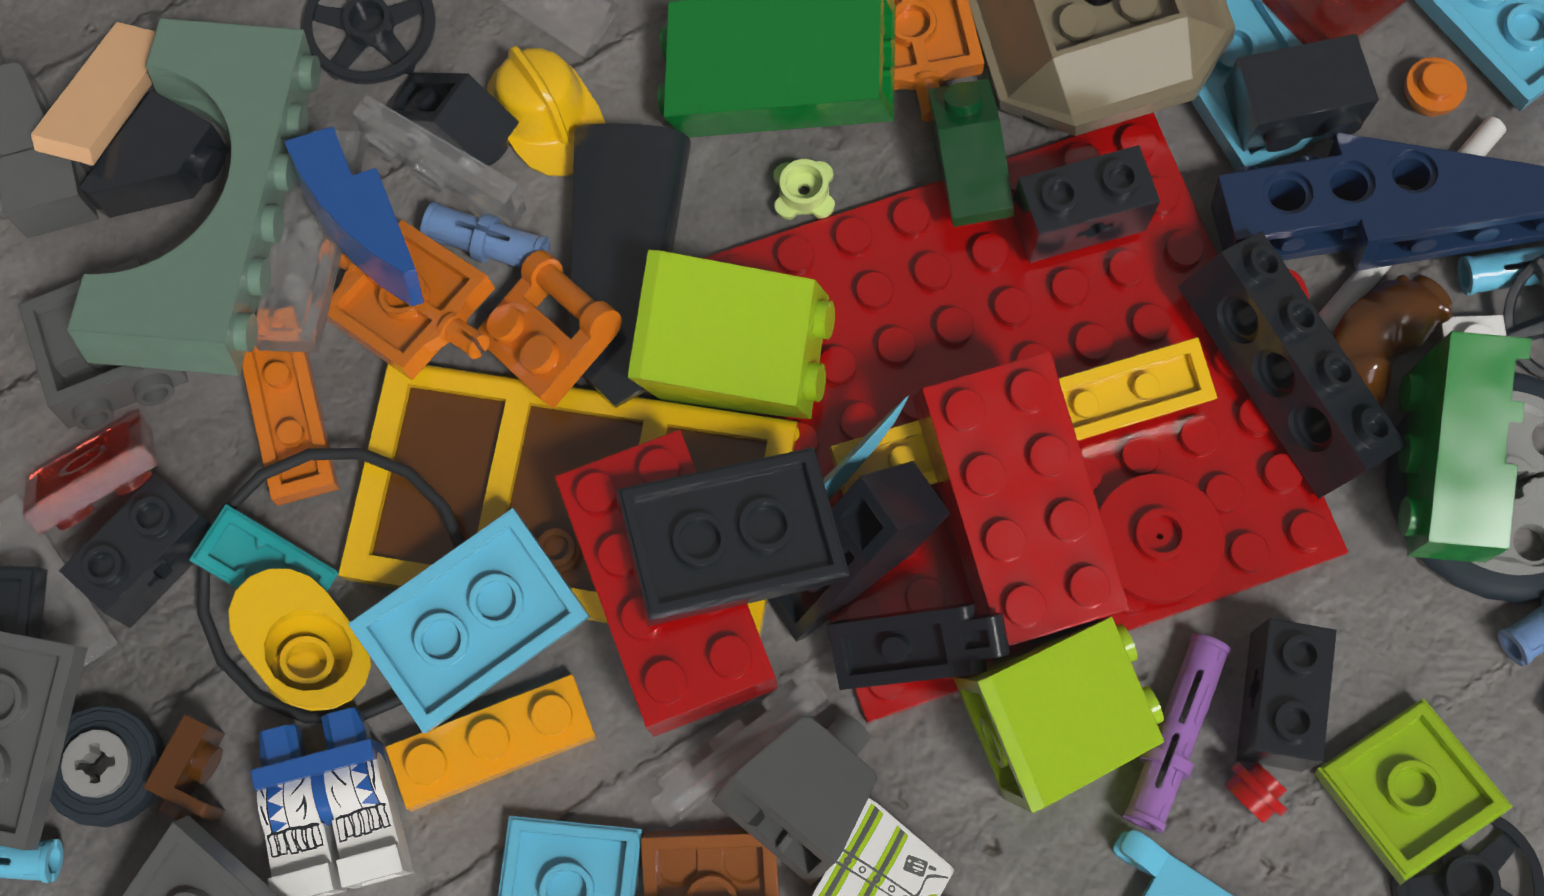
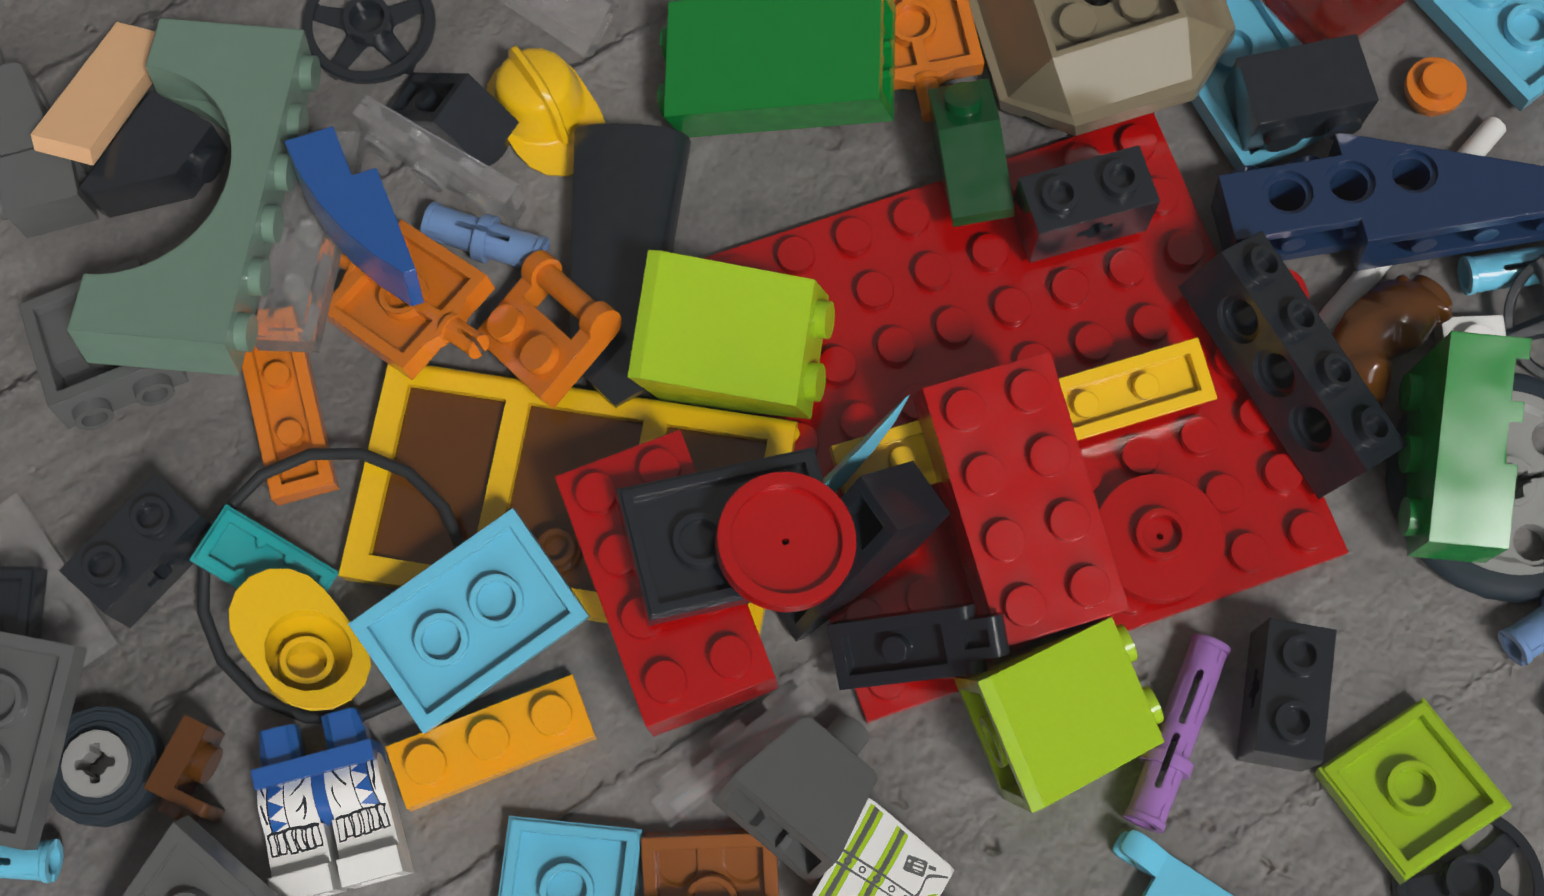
(106, 463): clear red plate -> none
(789, 510): none -> red piece
(809, 174): yellowish green plate -> none
(1257, 790): red plate -> none

